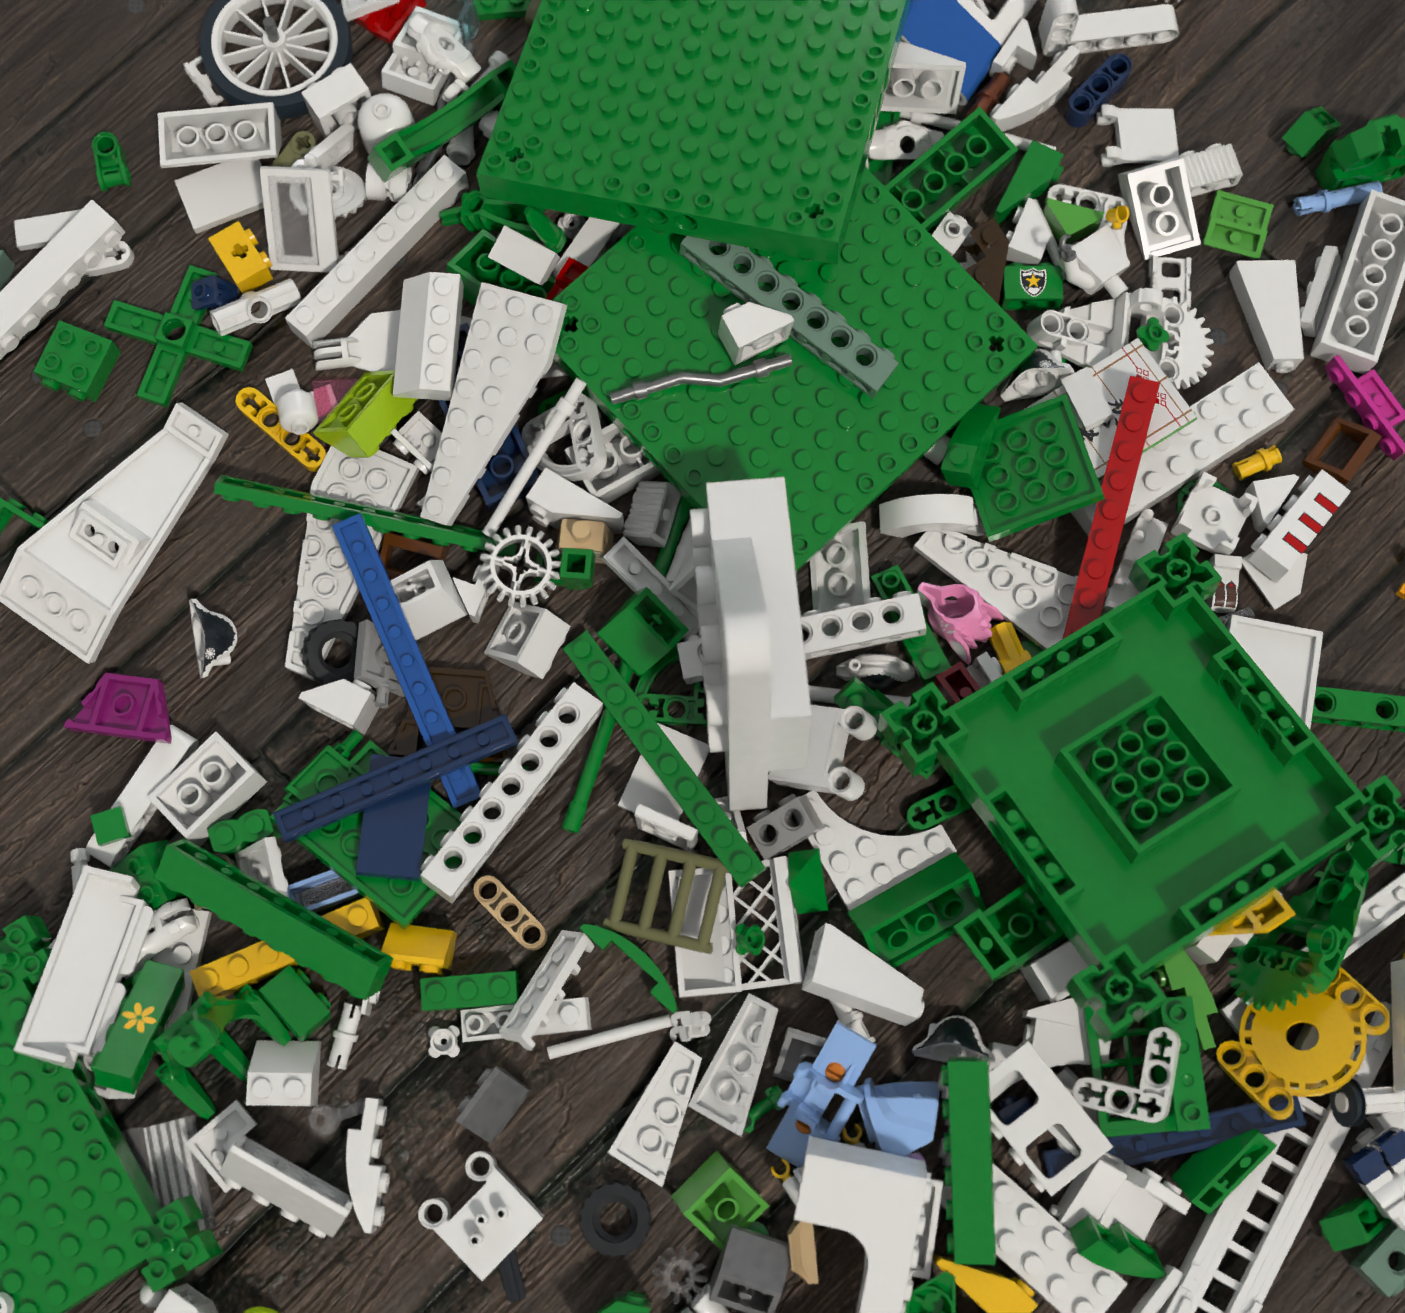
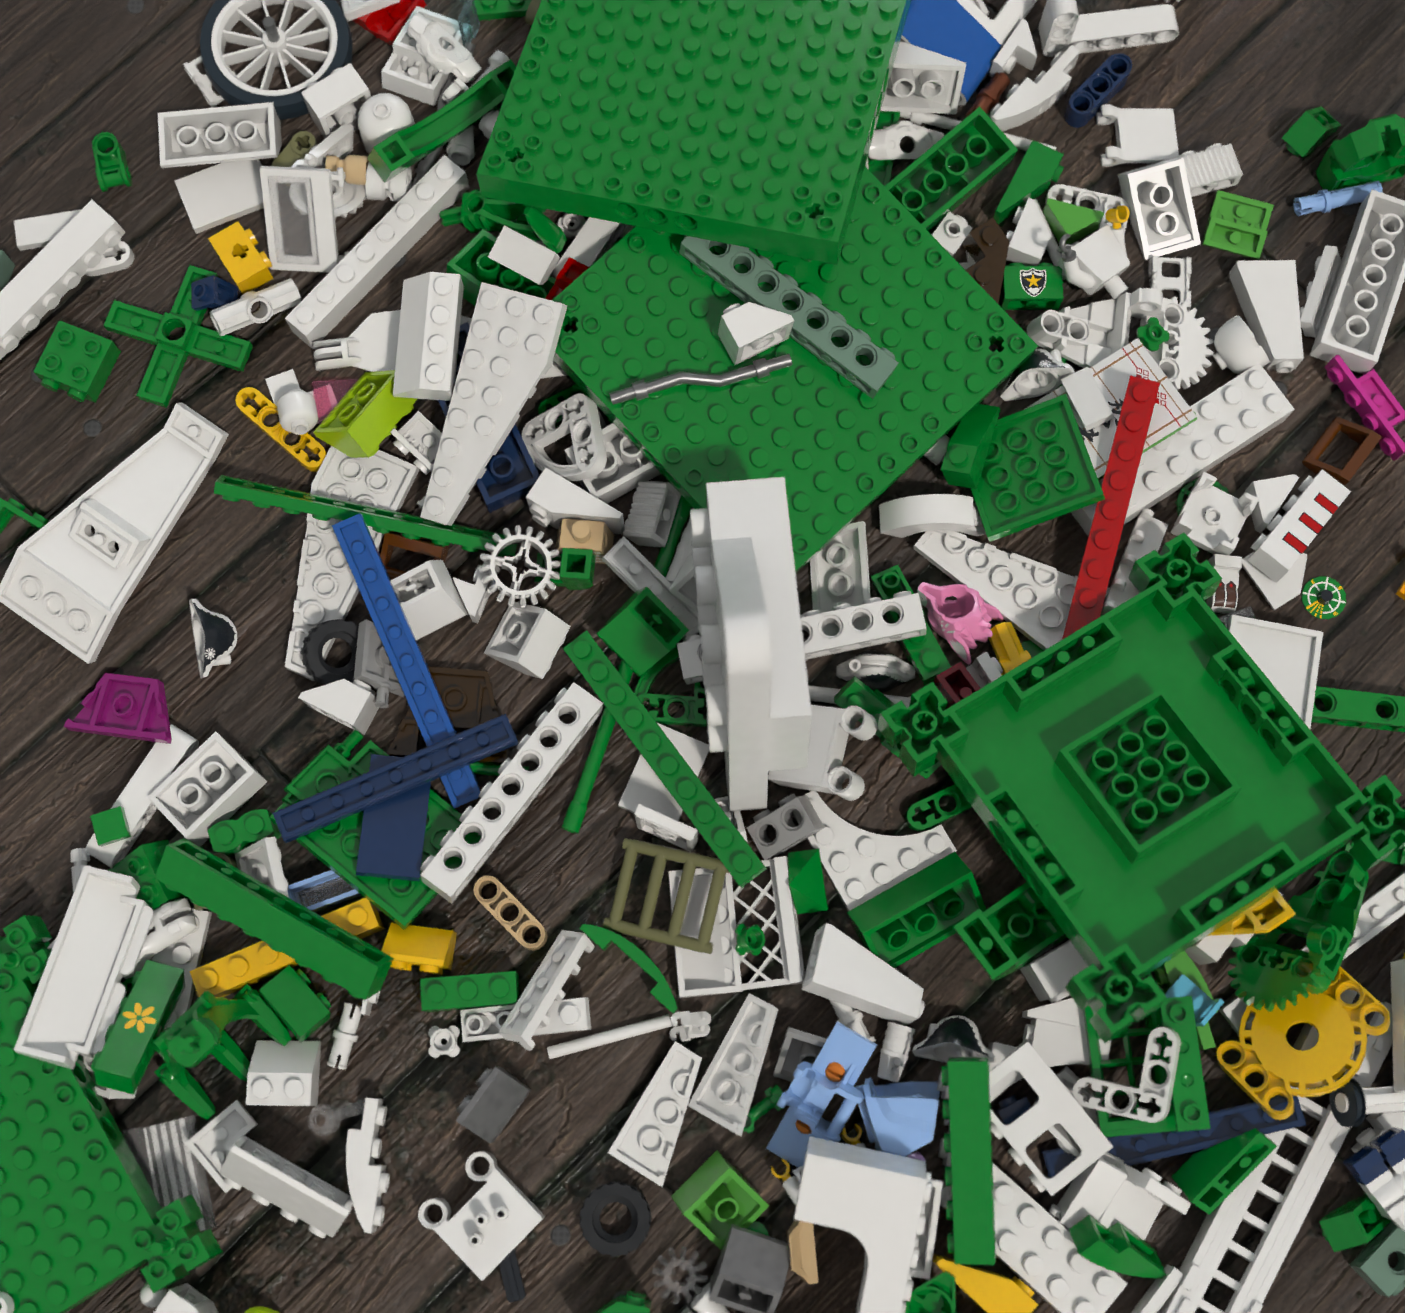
(353, 166): none -> tan piece
(565, 408): white bar -> none
(894, 1051): none -> white hinge
(1203, 1005): none -> medium azure bracket
(1237, 347): none -> white cylinder
(1261, 460): yellow pin -> none
(1323, 597): none -> green piece

